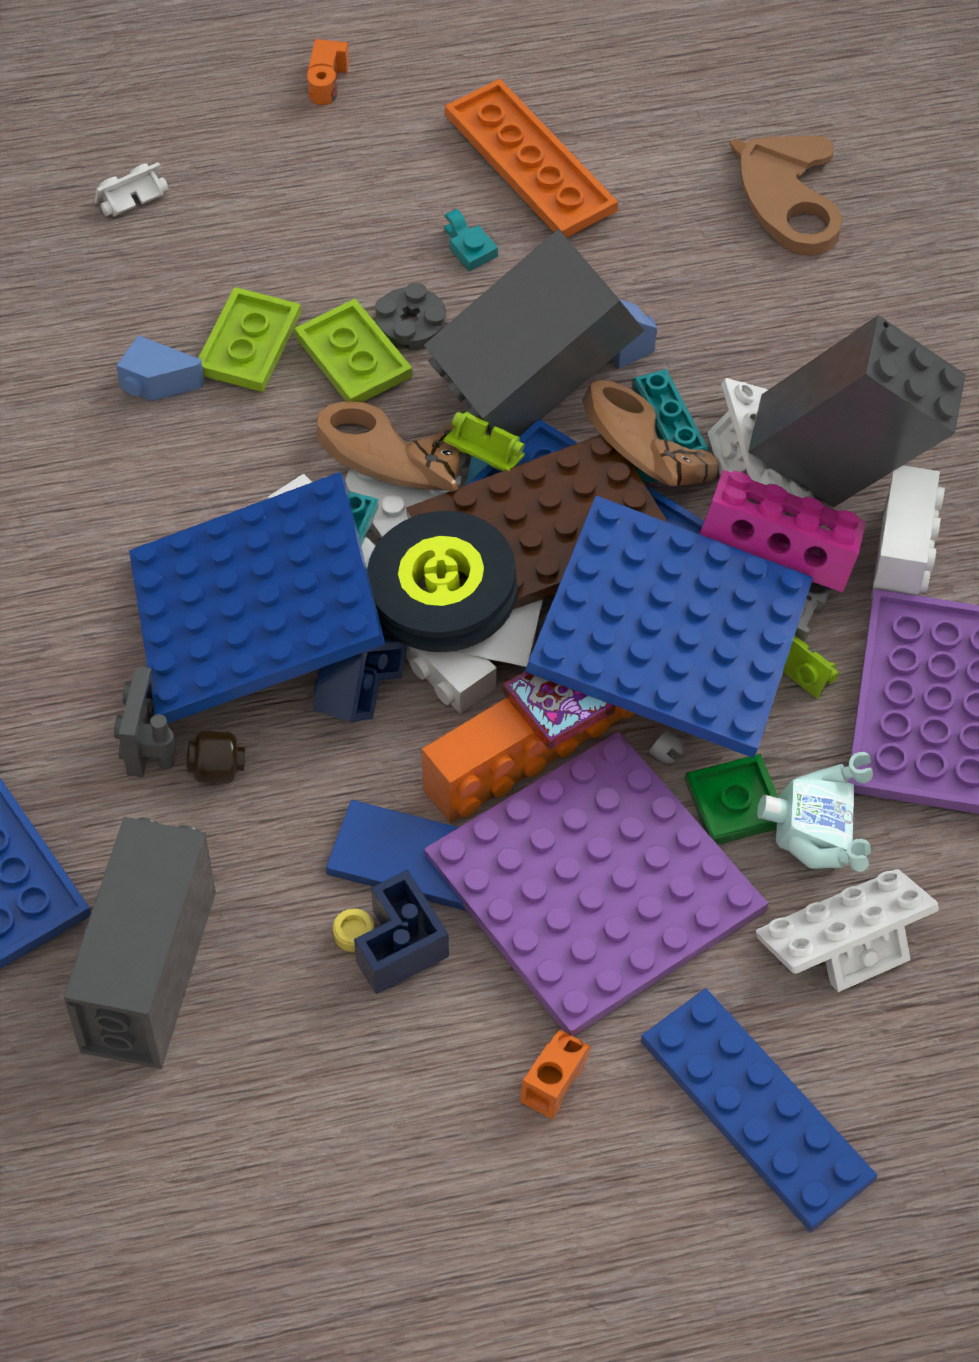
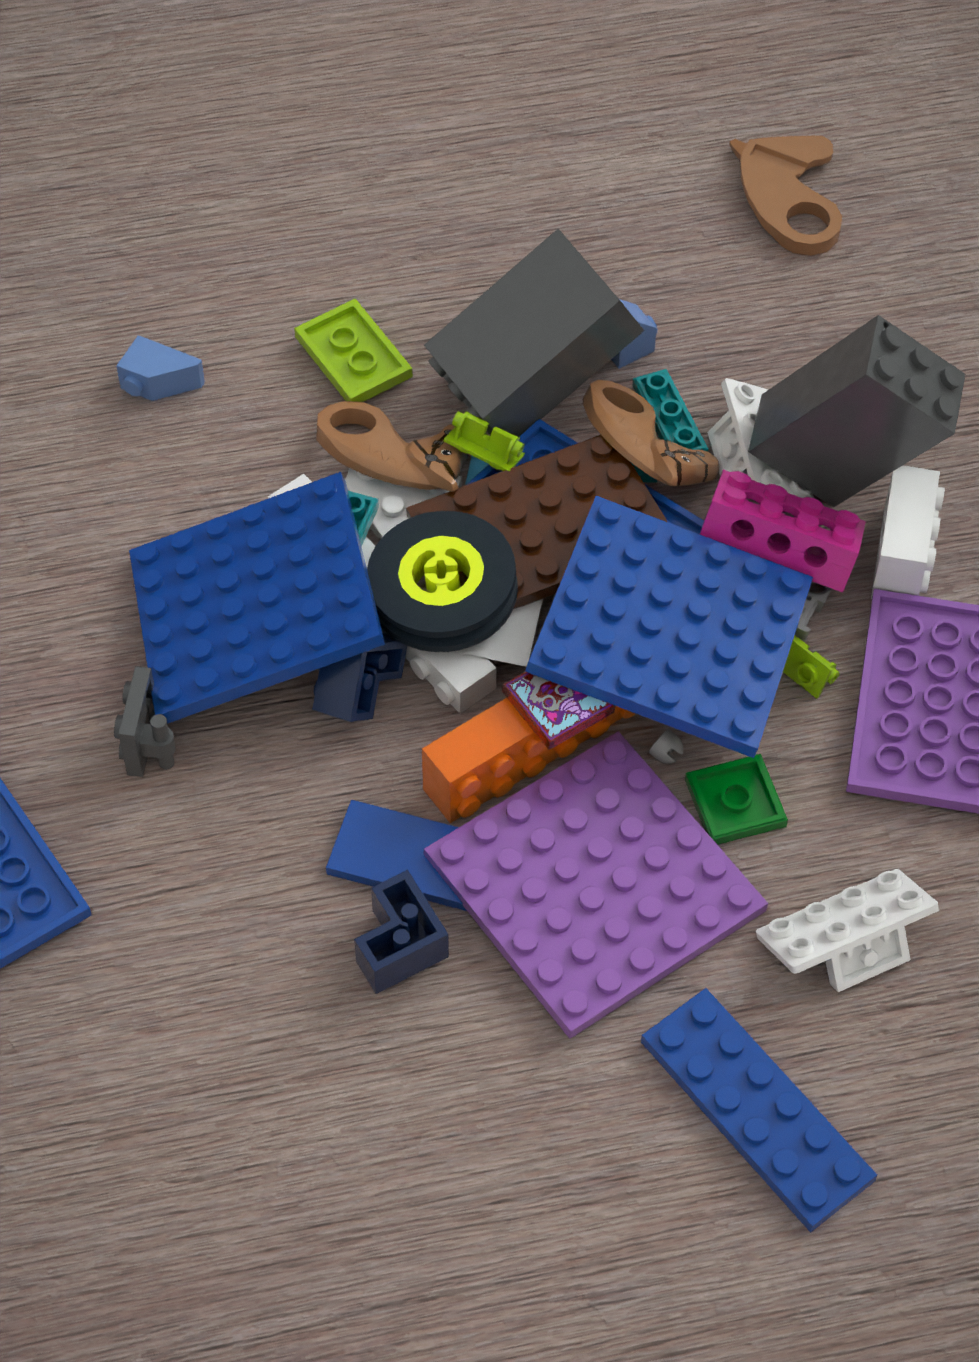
(117, 192): white hinge -> none
(141, 942): dark grey container -> none
(215, 757): dark brown head -> none
(249, 338): lime plate -> none
(325, 62): orange leg -> none
(349, 926): light yellow tile -> none
(410, 301): dark grey plate -> none
(471, 245): teal plate -> none
(531, 158): orange plate -> none
(554, 1073): orange leg -> none
(817, 816): light aqua torso -> none

